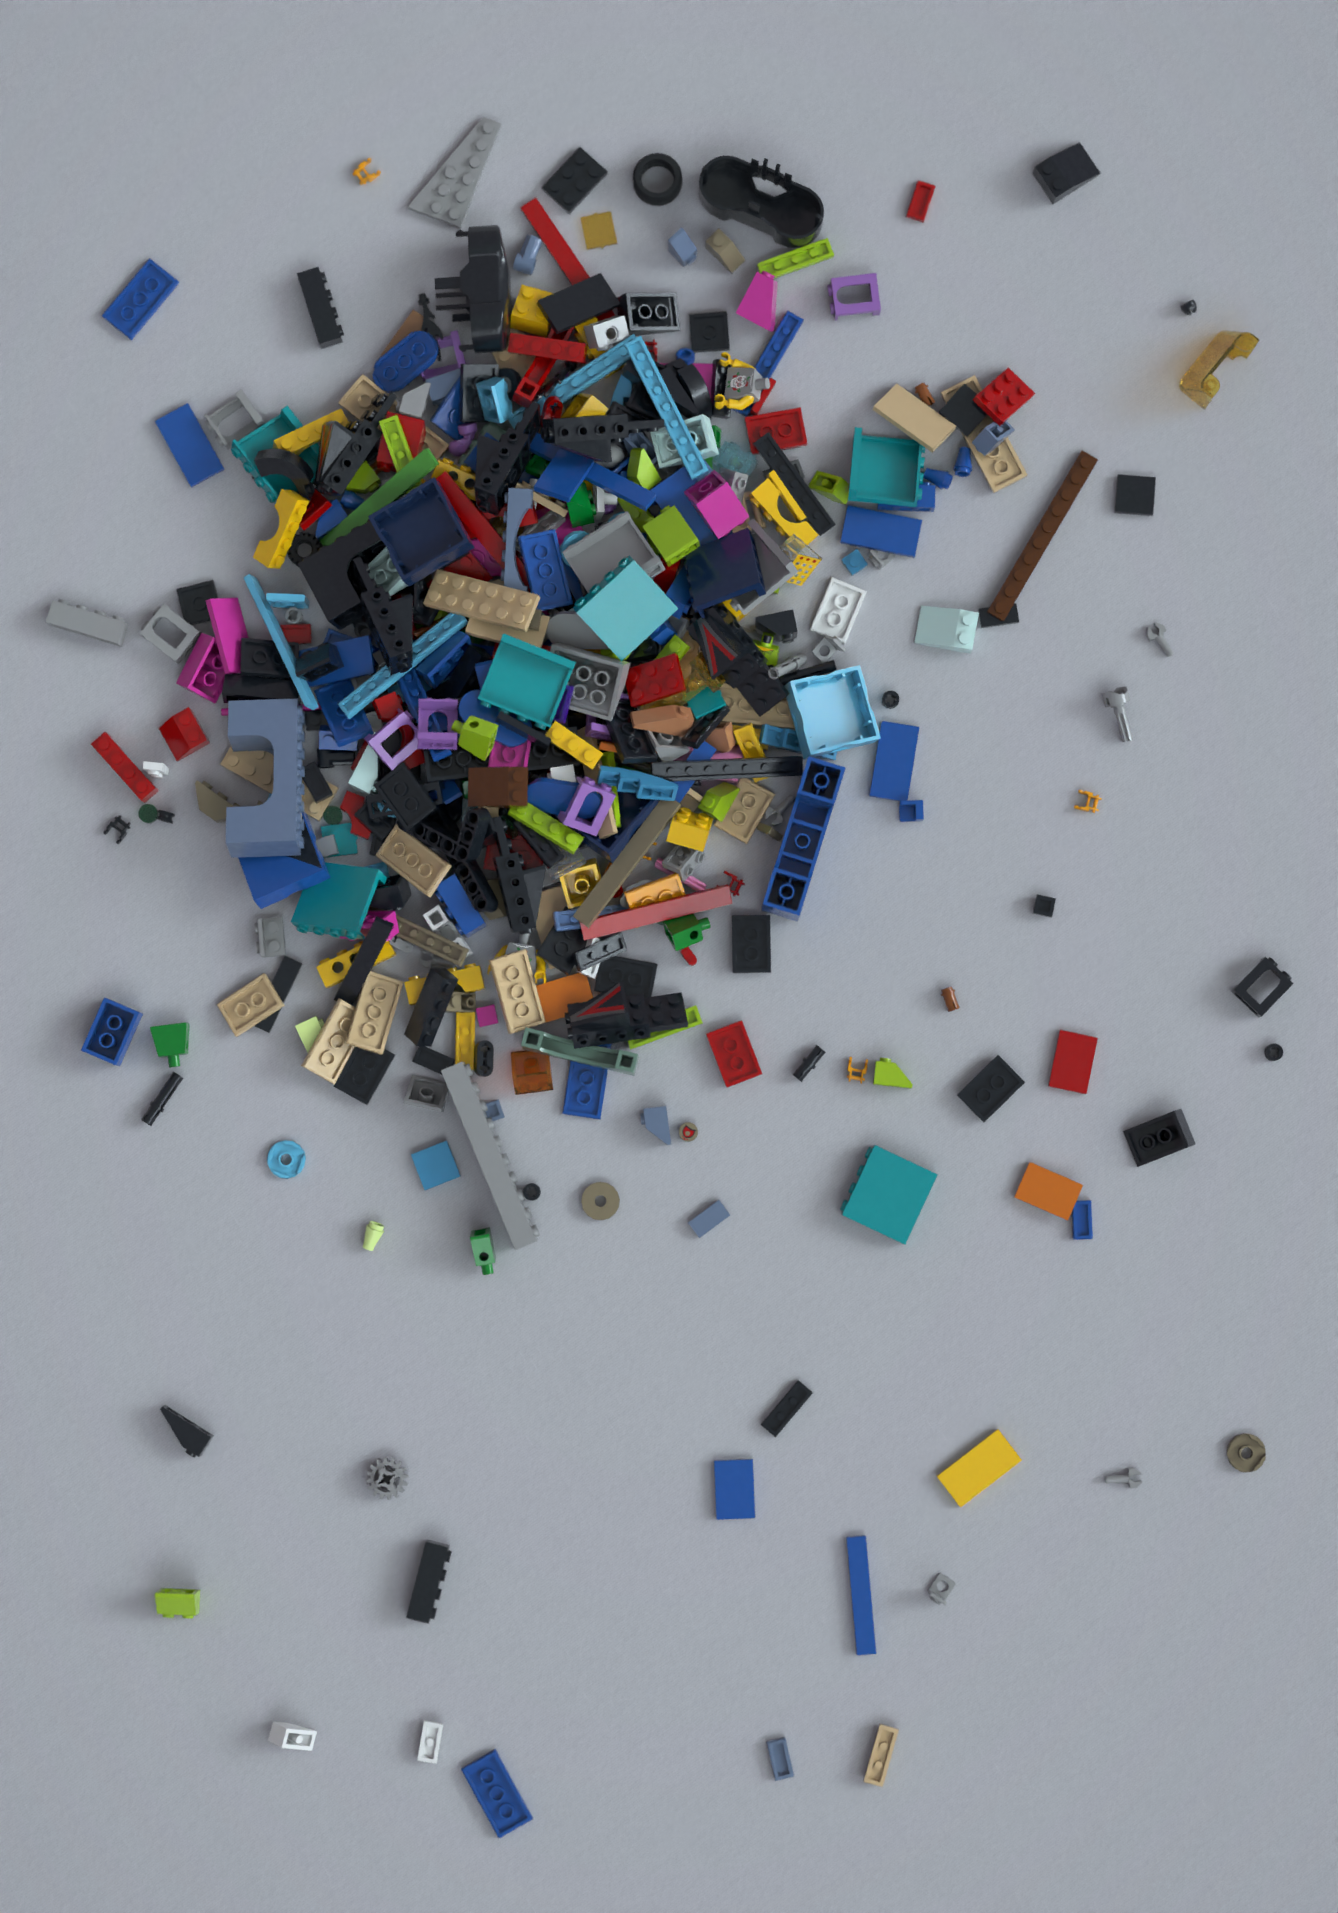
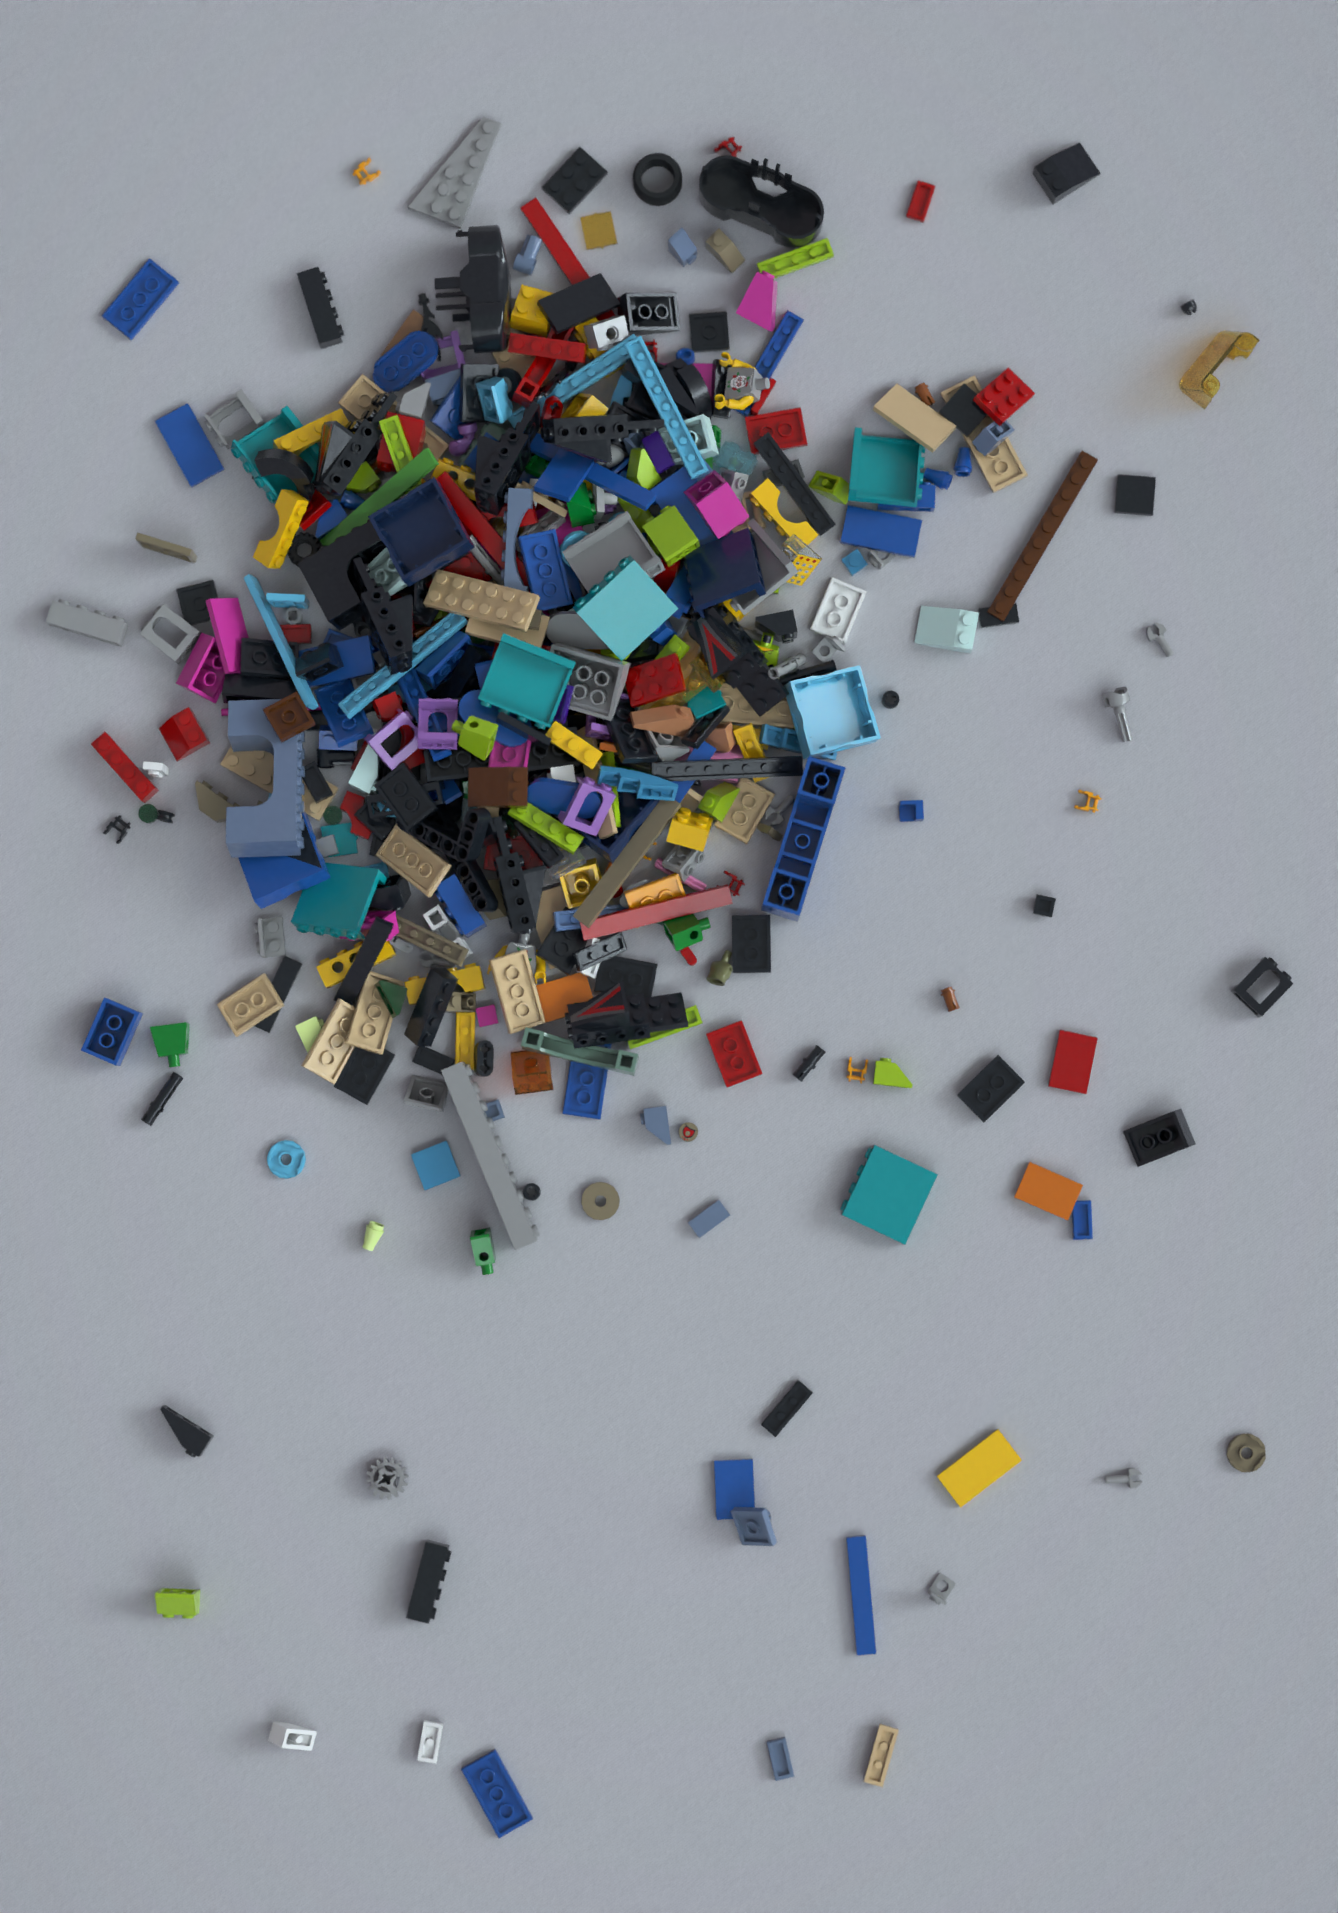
(166, 548): none -> dark tan tile
(289, 717): none -> reddish brown plate
(392, 996): none -> dark green slope
(489, 565): none -> light grey pin
(658, 452): none -> dark purple tile
(720, 970): none -> olive piece
(724, 144): none -> red piece
(754, 1526): none -> sand blue tile
(786, 497): yellow tile -> none
(840, 309): medium lavender panel -> none
(894, 761): blue tile -> none
(1267, 1051): black bush -> none

